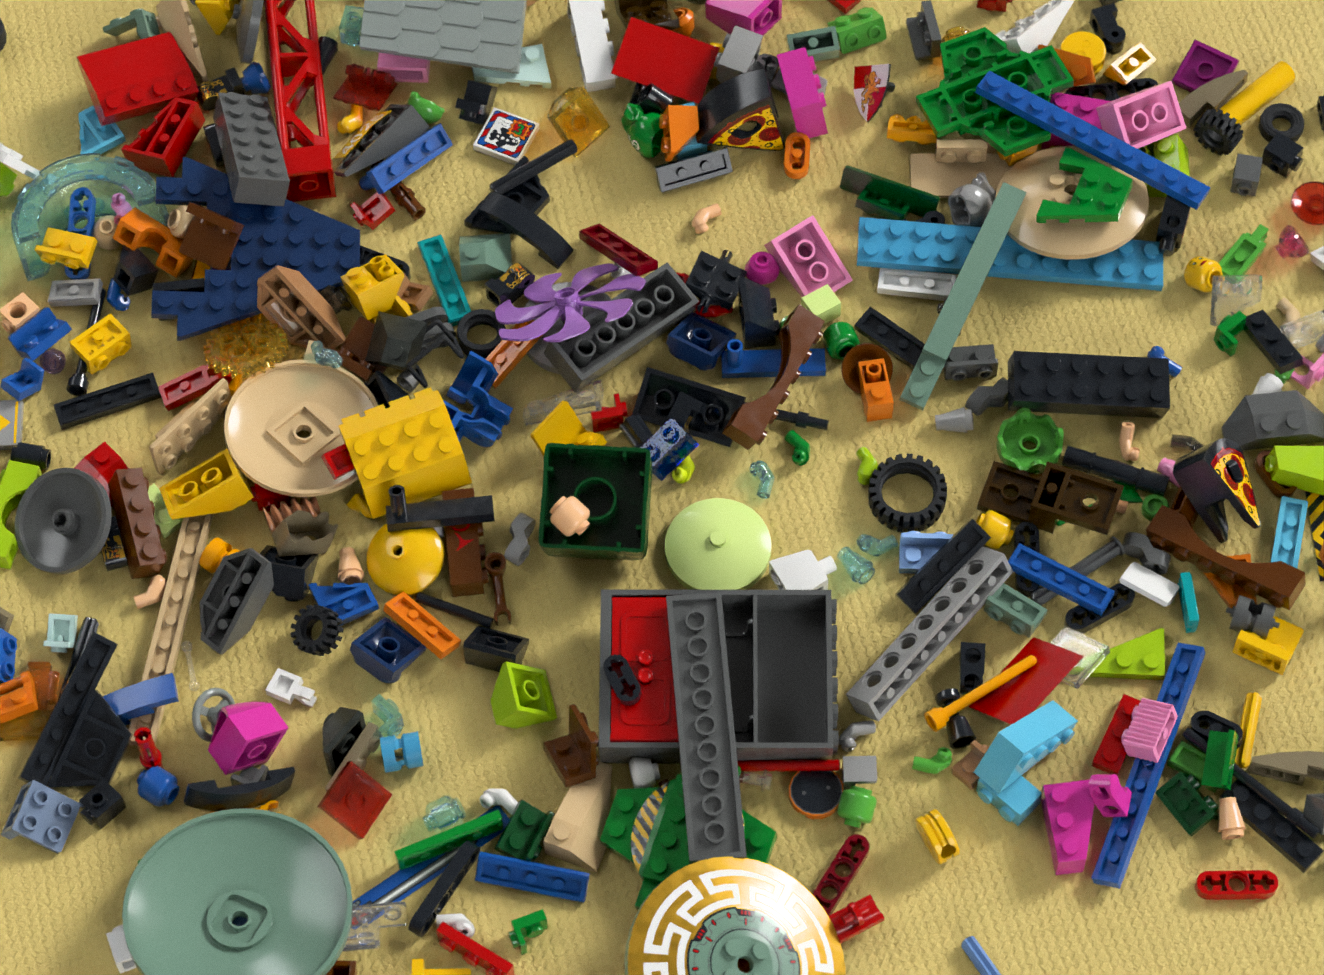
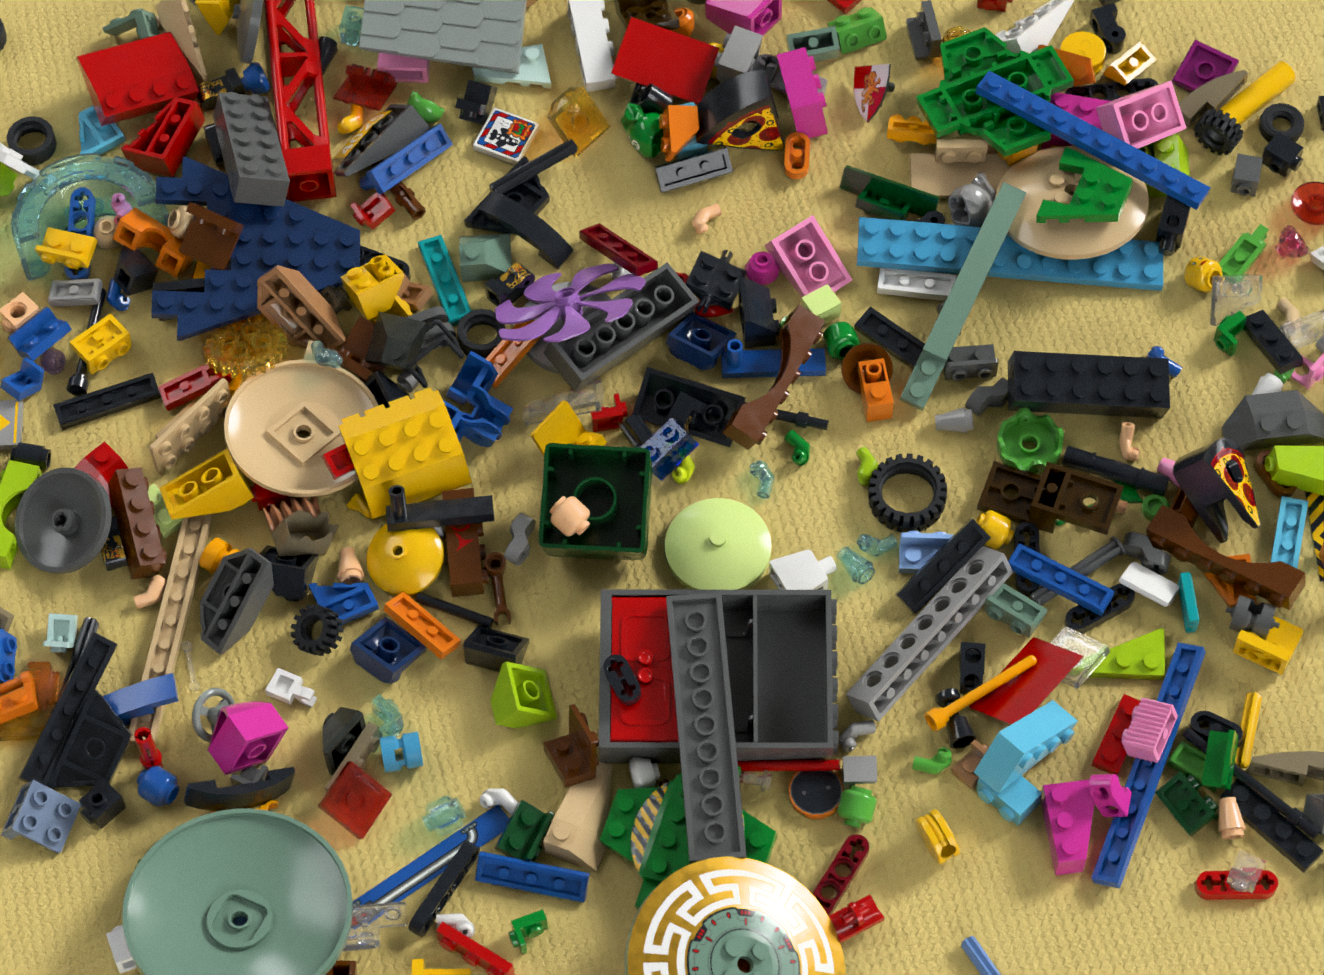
(29, 125): none -> black tyre
(449, 840): green tile -> none
(1185, 442): clear smoke arm -> none
(1245, 872): none -> clear bracket

